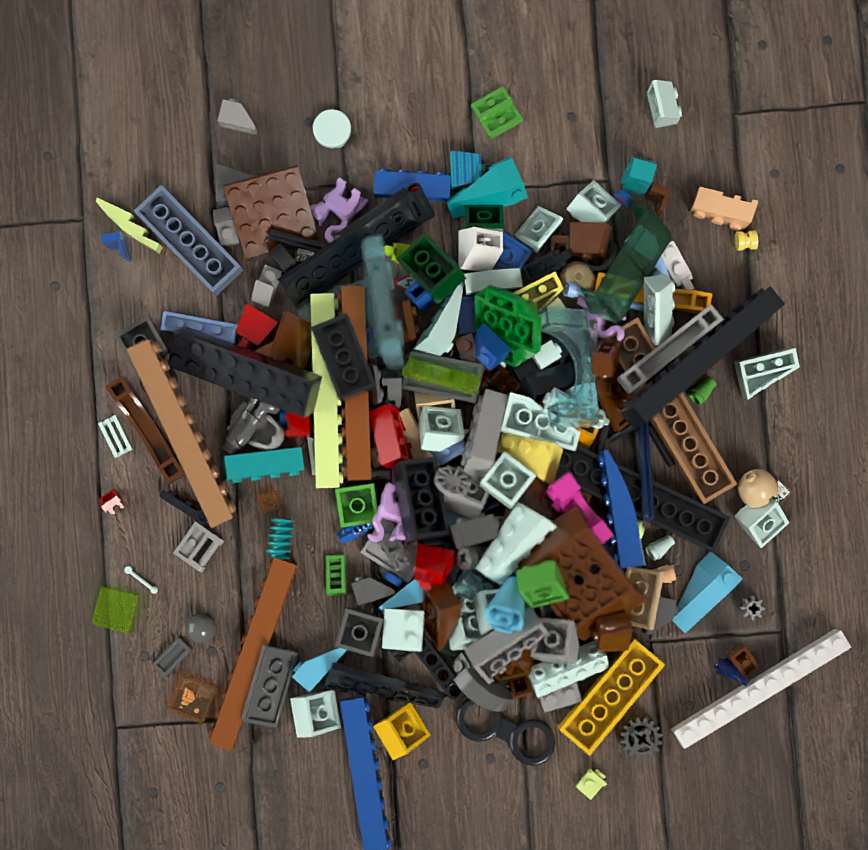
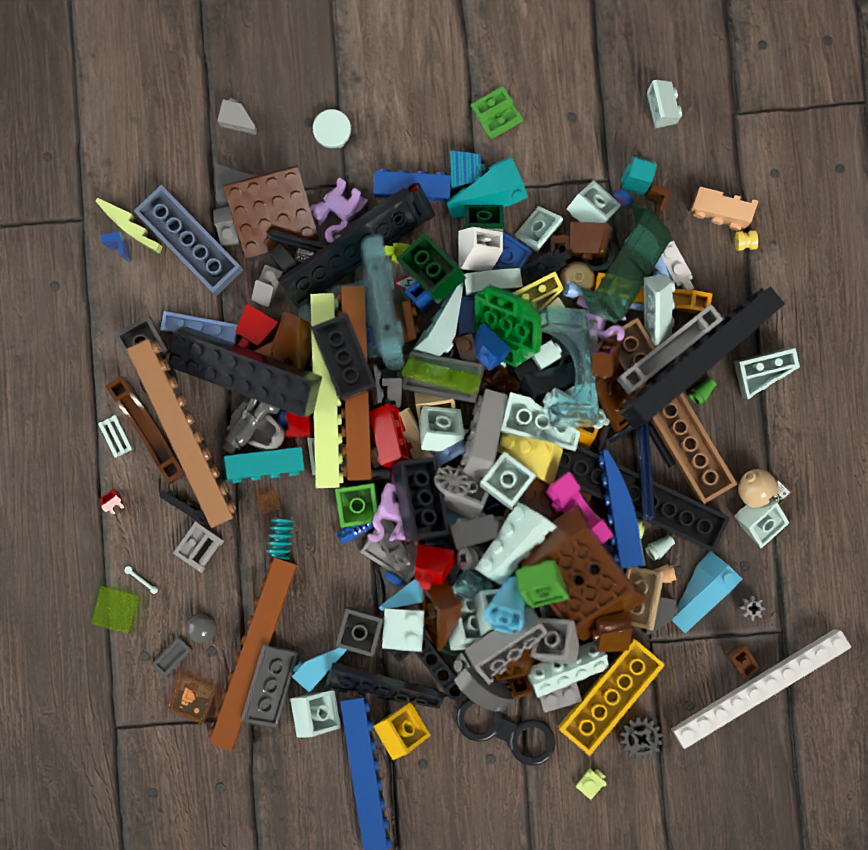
(336, 592): bright green slope -> none
(370, 589): dark grey slope -> none
(727, 669): clear blue cone -> none

